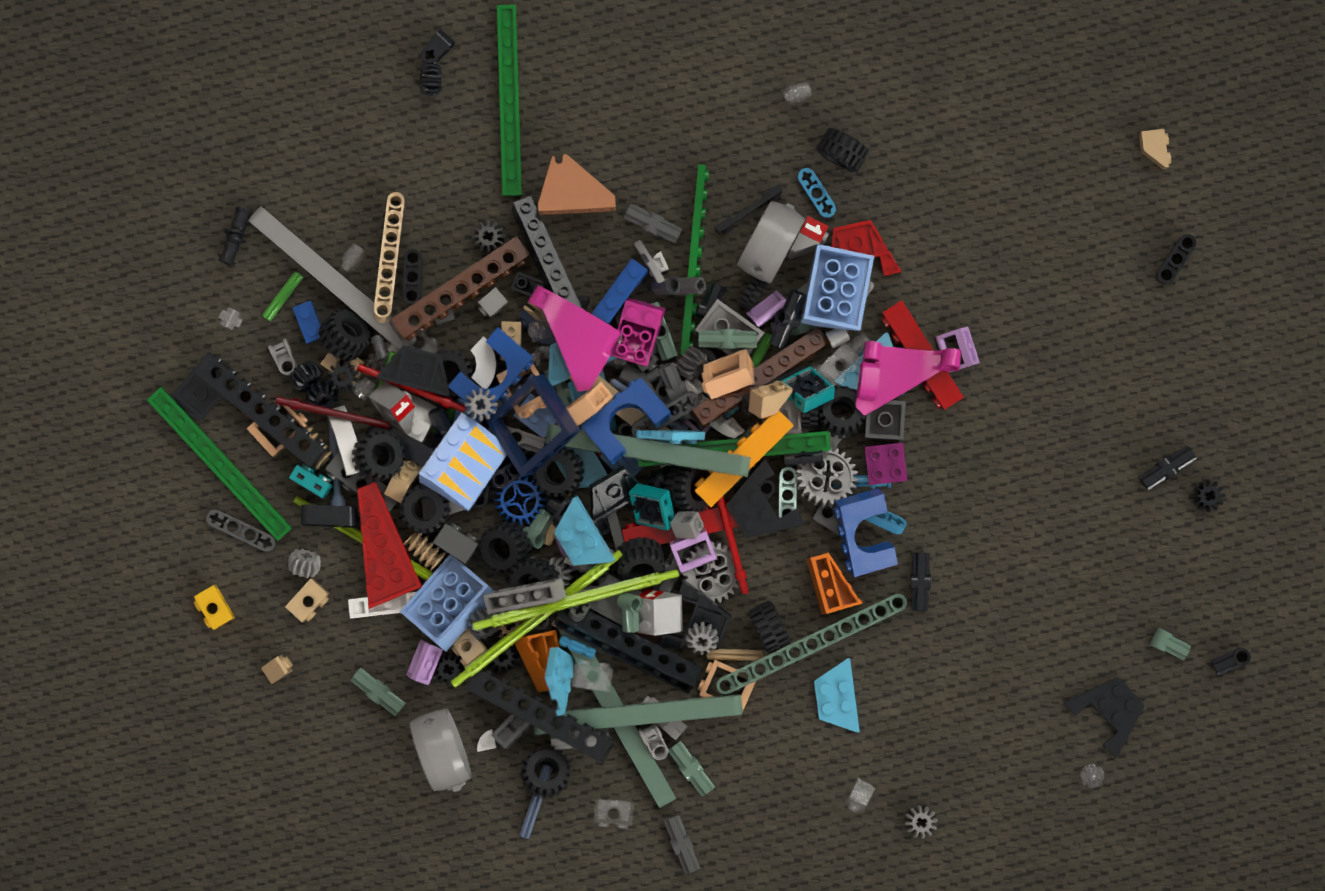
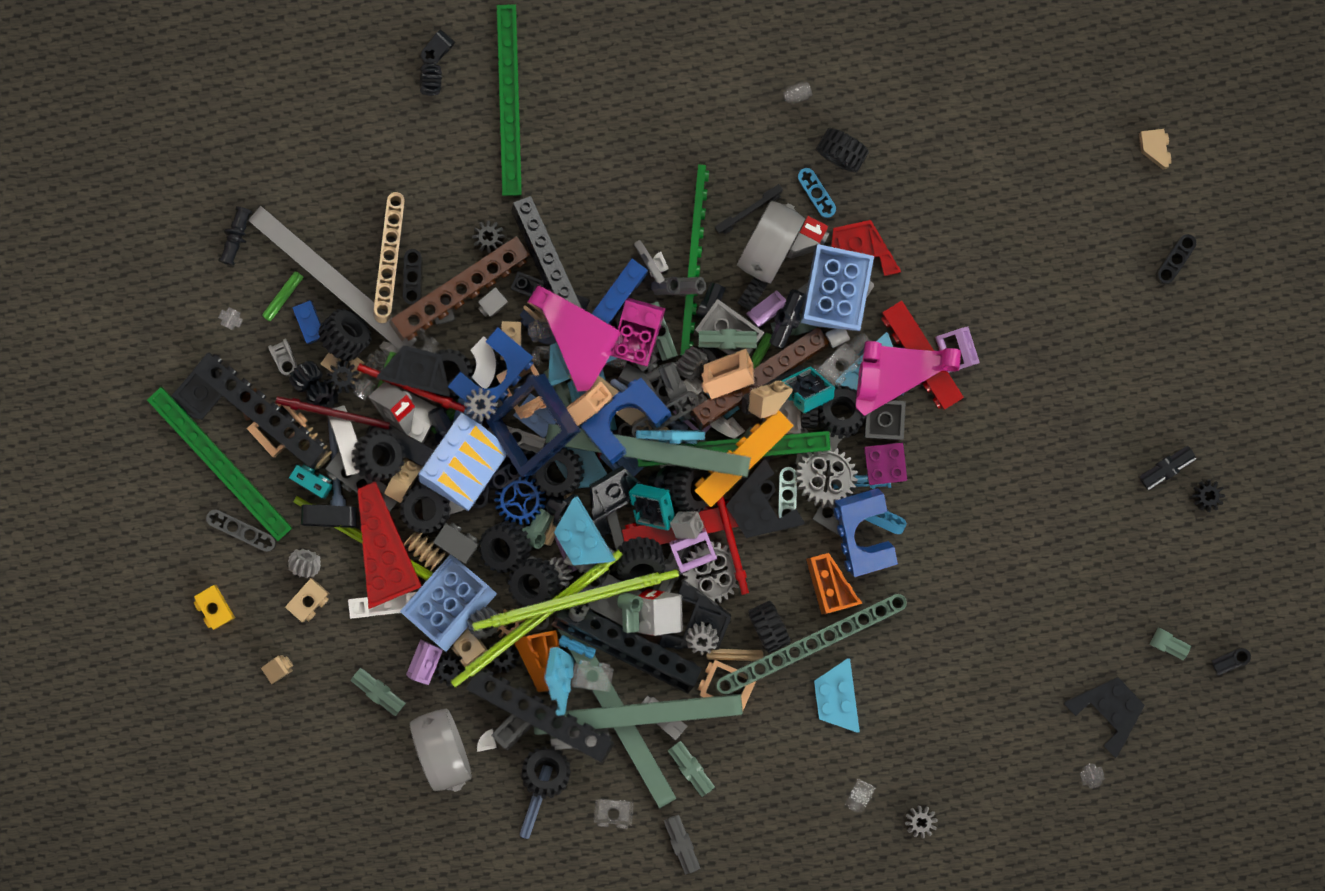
(352, 258): clear brick -> none
(379, 347): dark grey pin -> none
(524, 596): light grey brick -> none
(573, 190): nougat ladder -> none
(653, 223): dark grey piece -> none
(653, 738): light grey piece -> none
(803, 458): black pin -> none
(920, 581): black piece -> none

